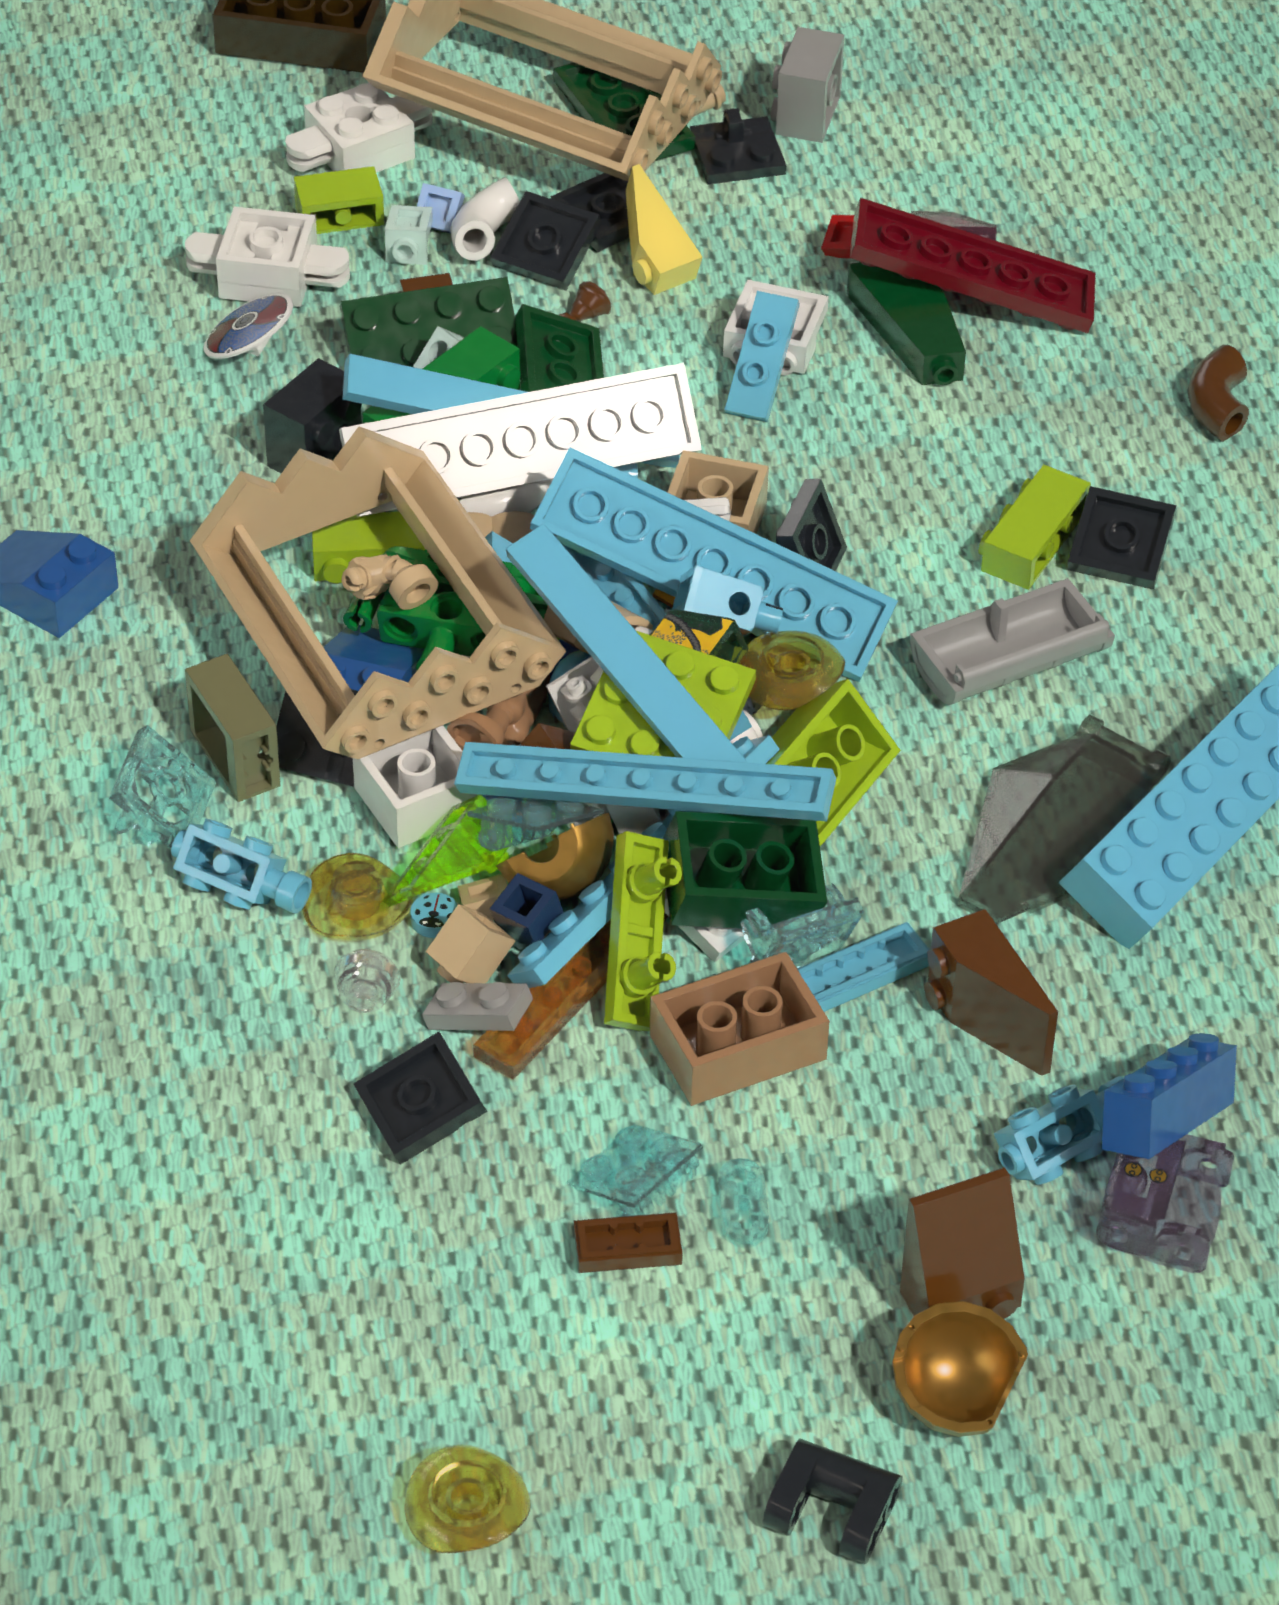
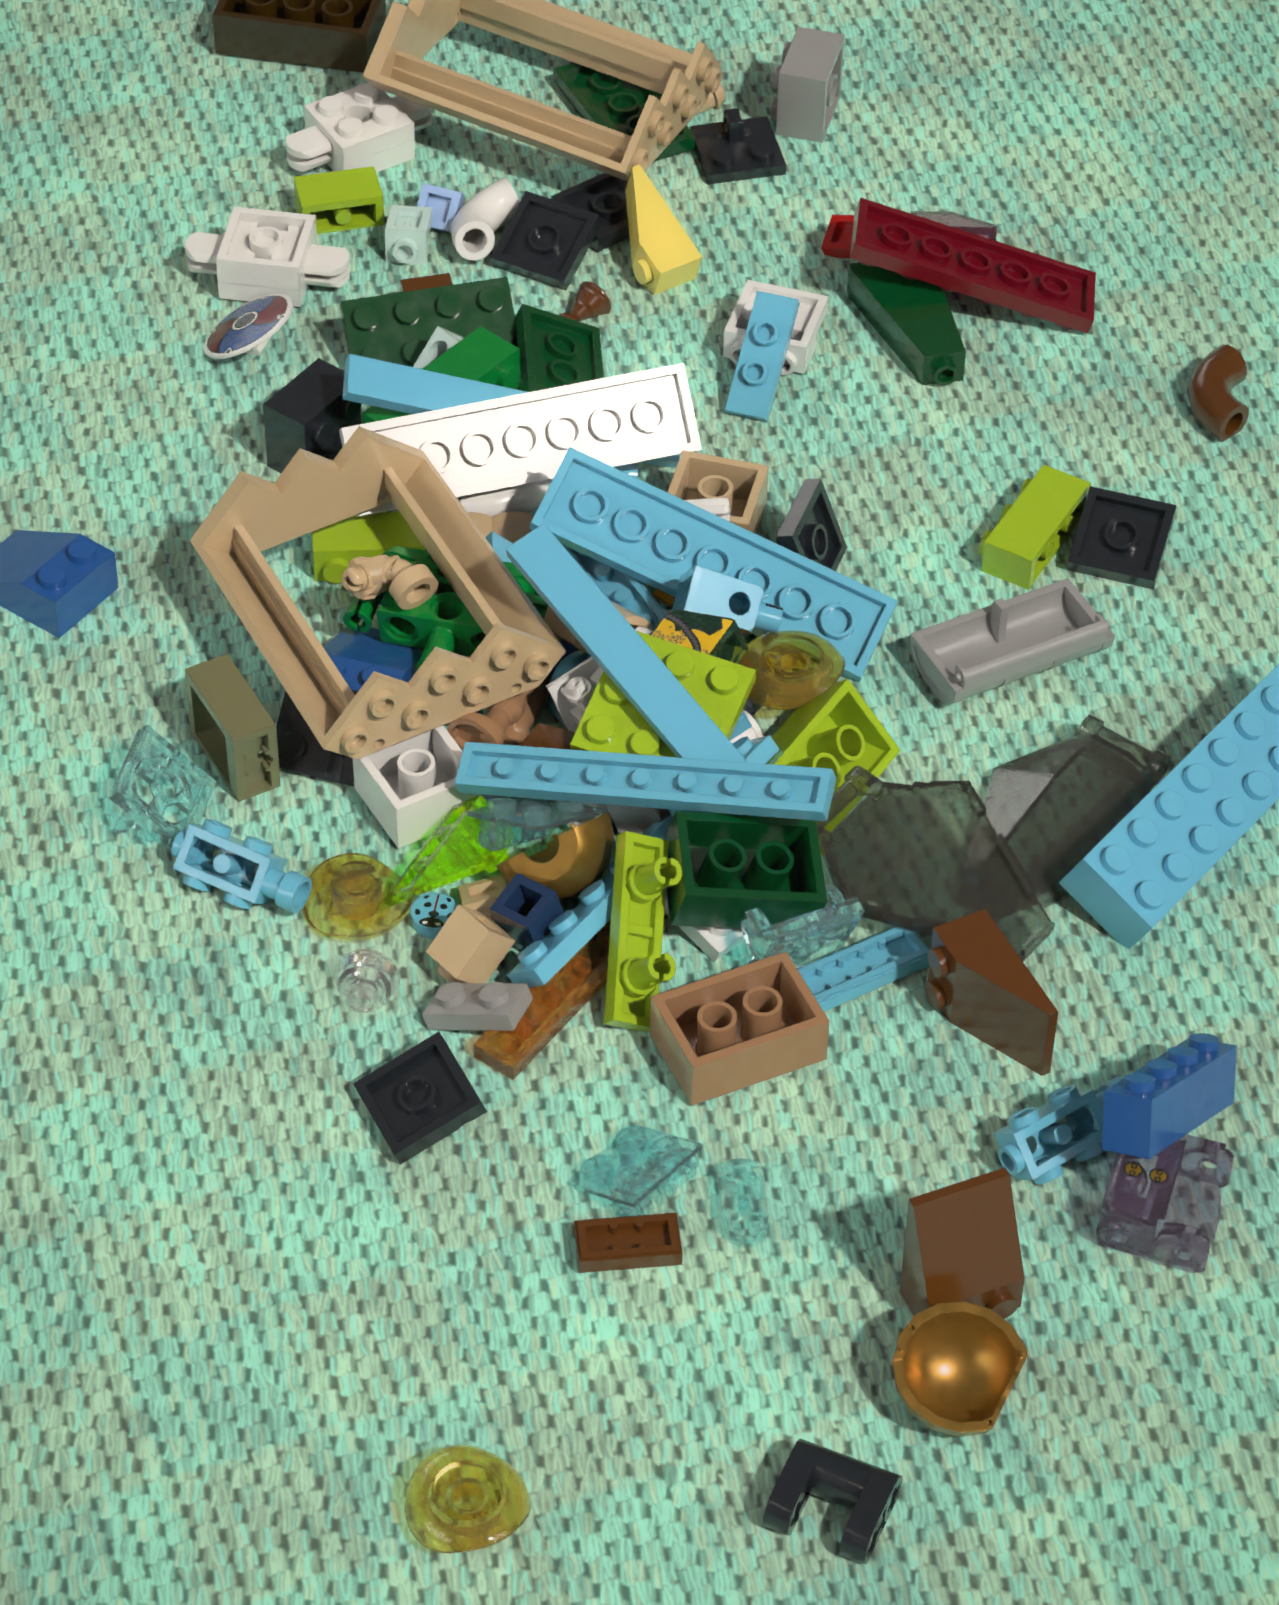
(928, 859): none -> clear smoke windscreen

